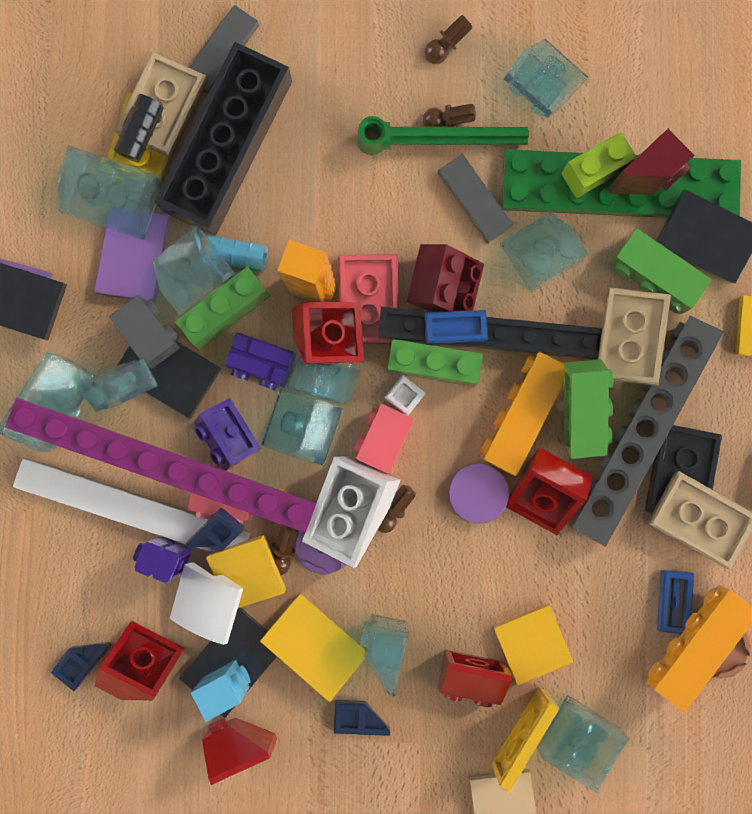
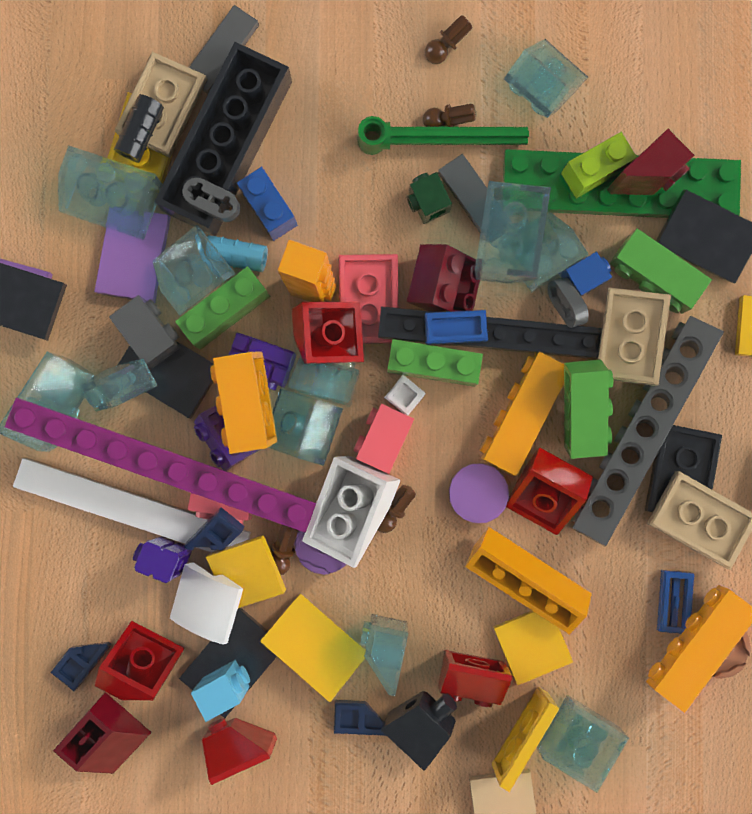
(102, 738): none -> dark red slope
(215, 194): none -> dark grey beam
(244, 402): none -> light orange brick
(267, 203): none -> blue brick
(421, 726): none -> black torso
(428, 197): none -> dark green brick
(512, 232): none -> clear light blue slope
(529, 580): none -> light orange brick
(568, 302): none -> dark grey beam
(588, 273): none -> blue brick

